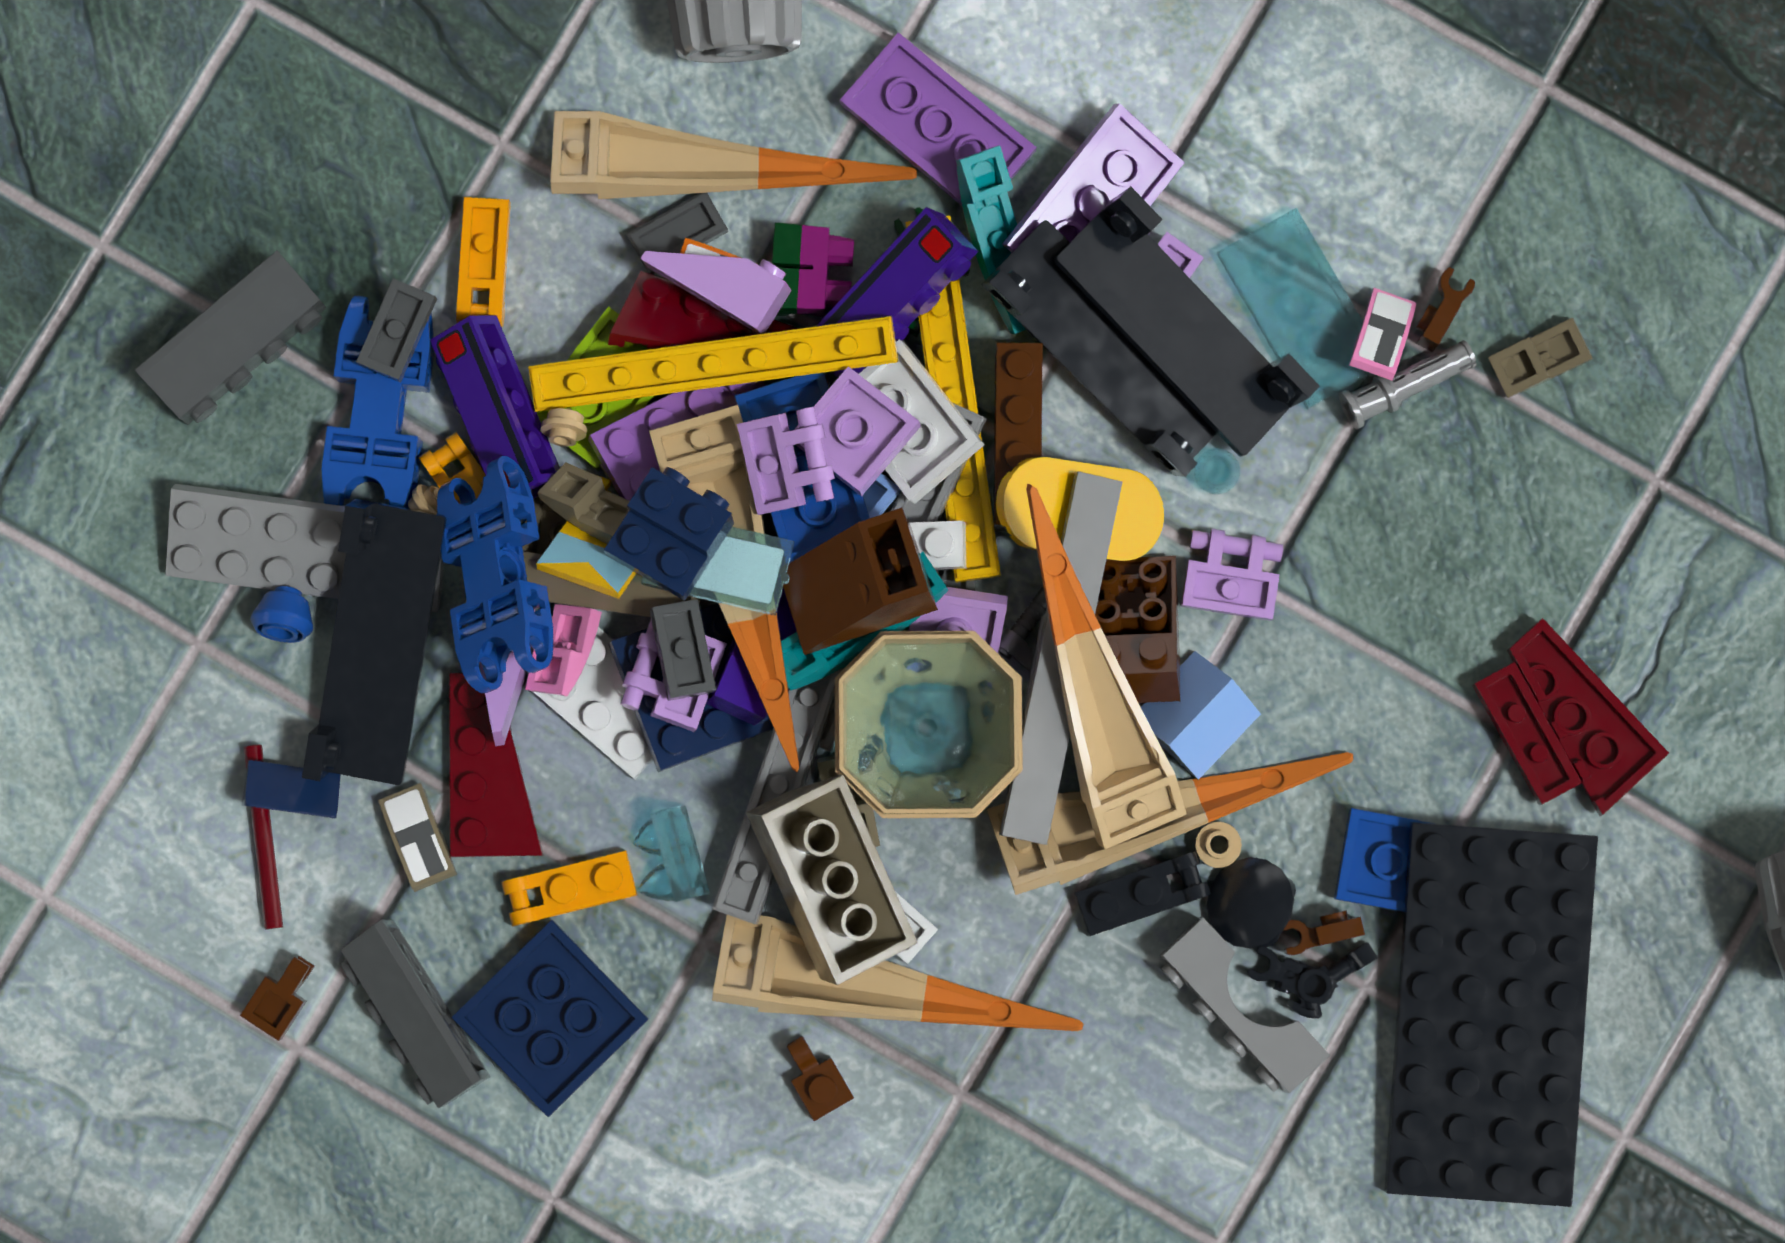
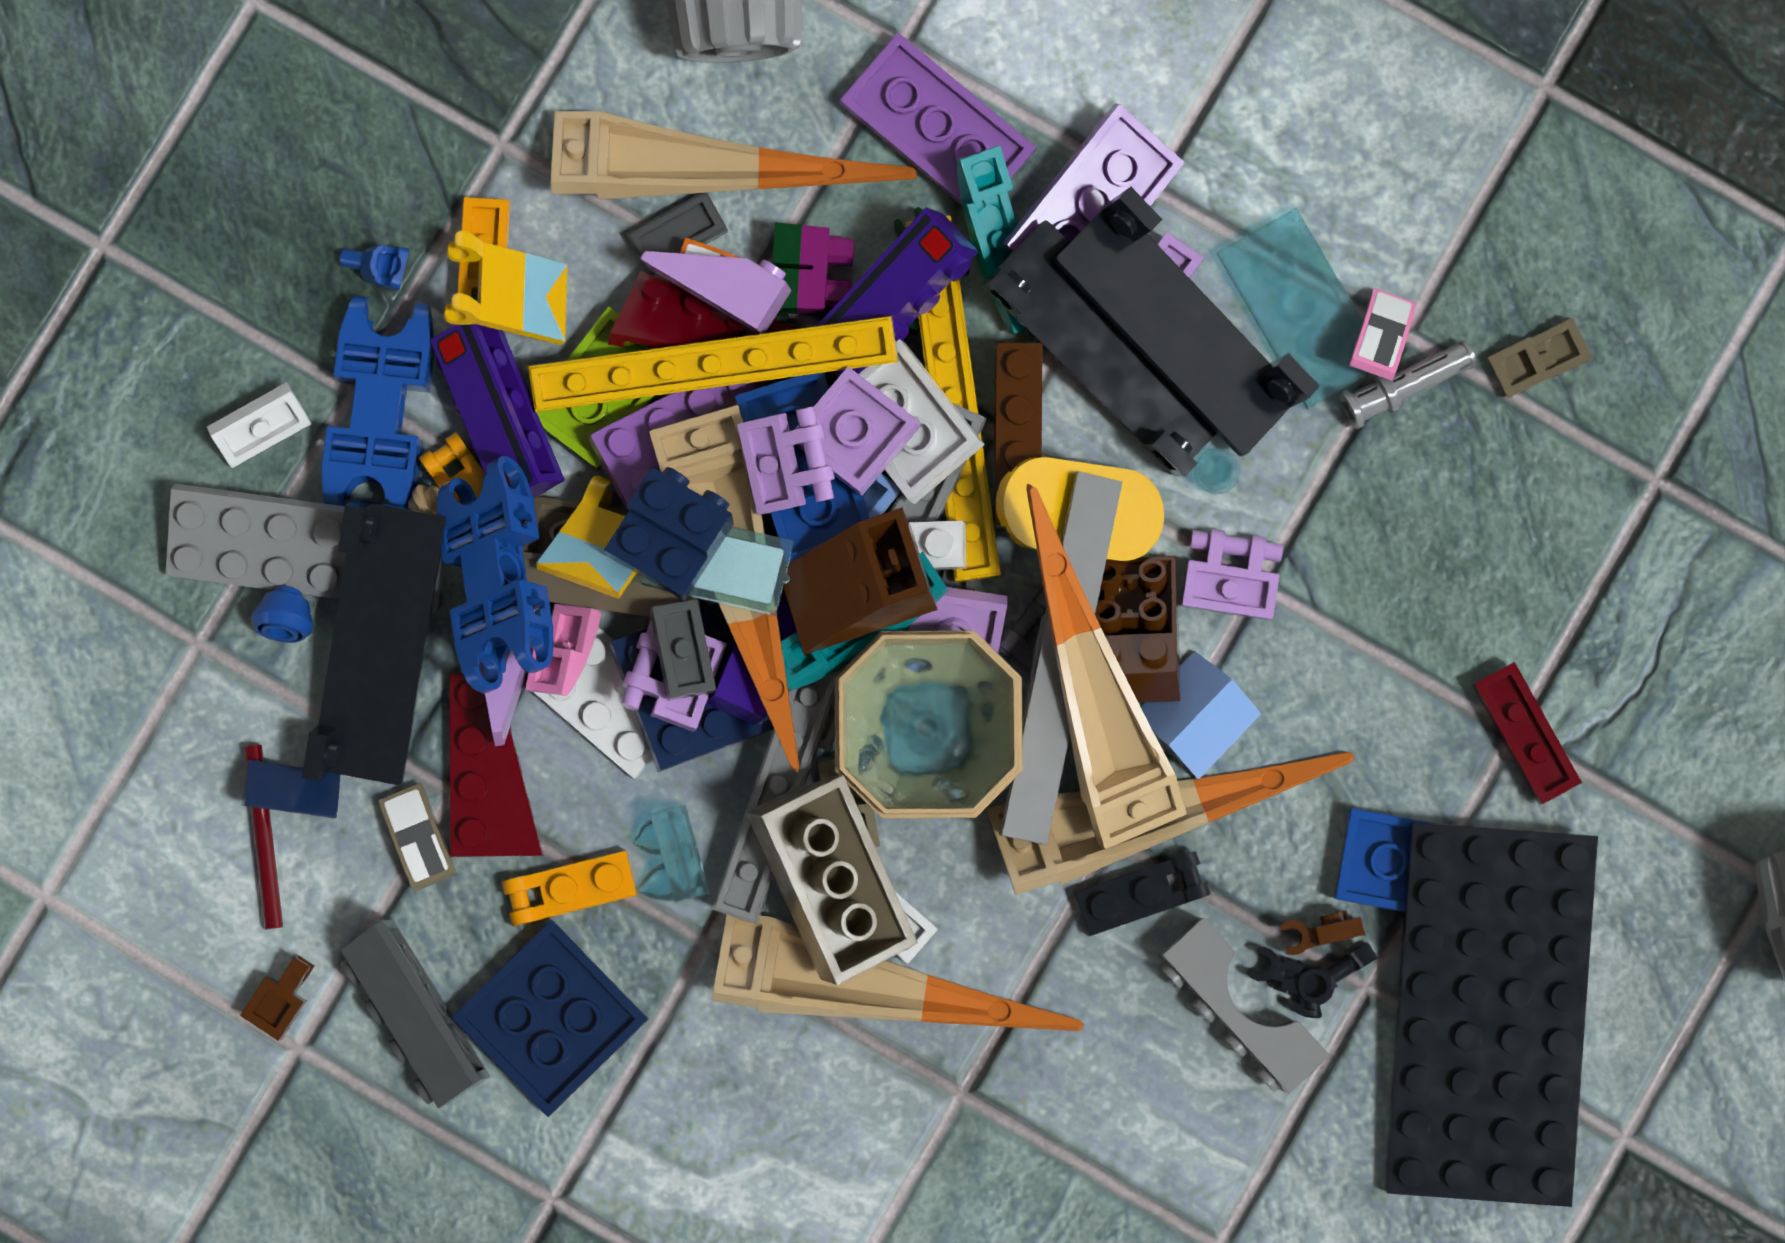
(232, 339): dark grey slope -> none
(259, 425): none -> white plate
(378, 264): none -> blue piece
(396, 330): dark grey plate -> none
(514, 291): none -> yellow flag
(564, 427): tan plate -> none
(584, 501): dark tan slope -> none
(820, 1084): reddish brown plate -> none
(1203, 848): tan plate -> none
(1251, 903): black dish -> none
(1437, 320): reddish brown plate -> none
(1592, 725): dark red wing -> none

